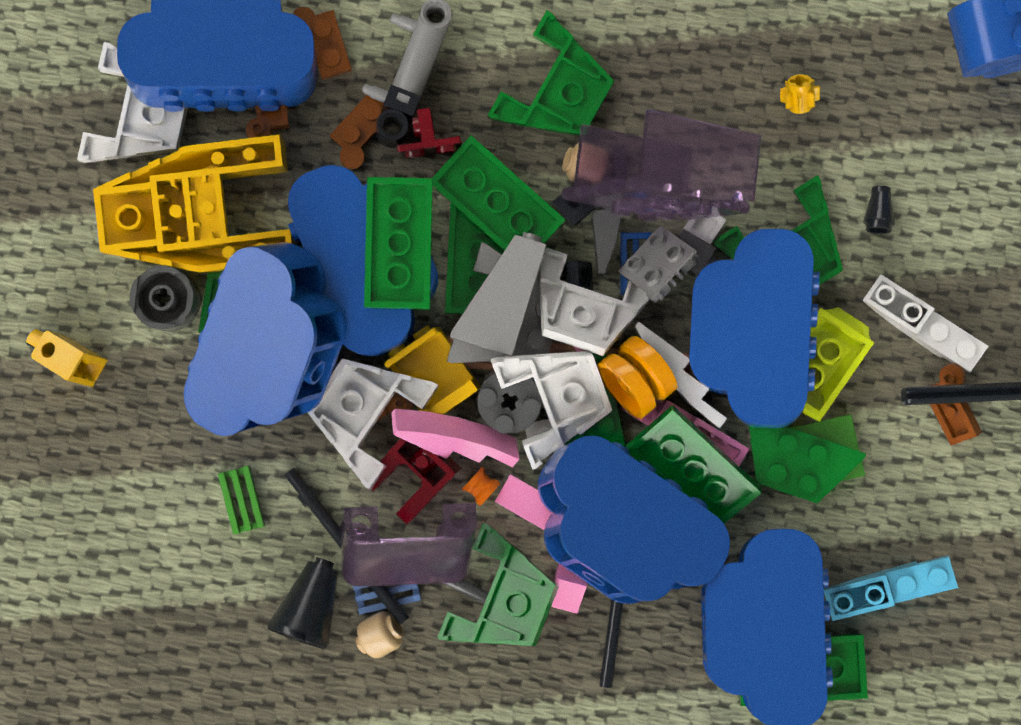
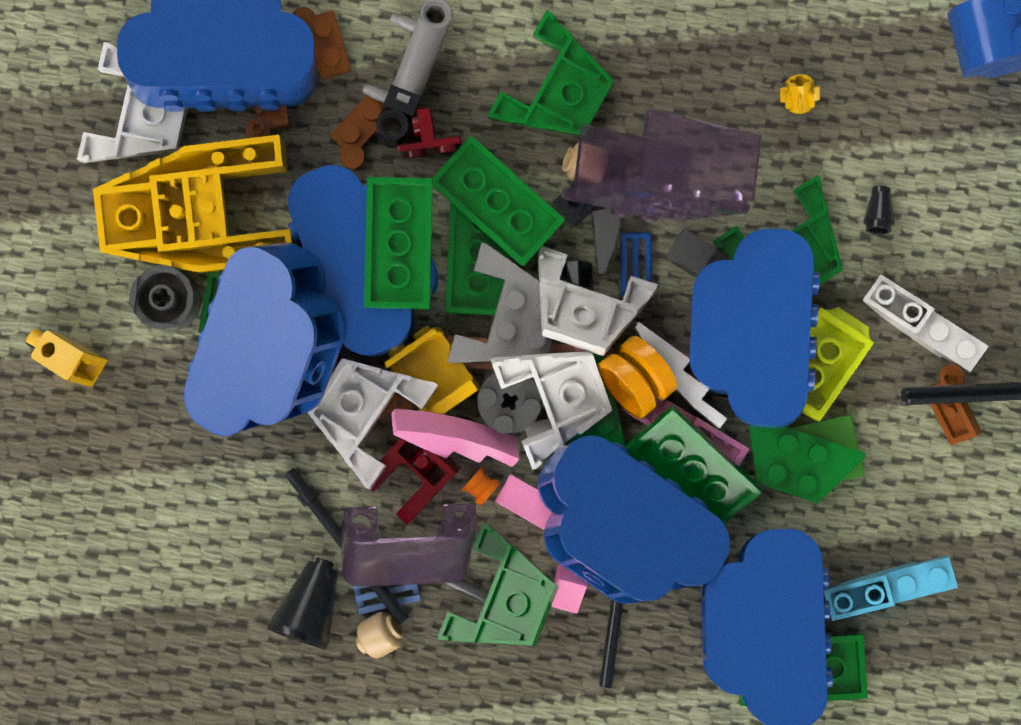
(234, 474): bright green tile -> none
(501, 303): light grey slope -> none
(658, 262): light grey hinge -> none
(705, 227): white plate -> none

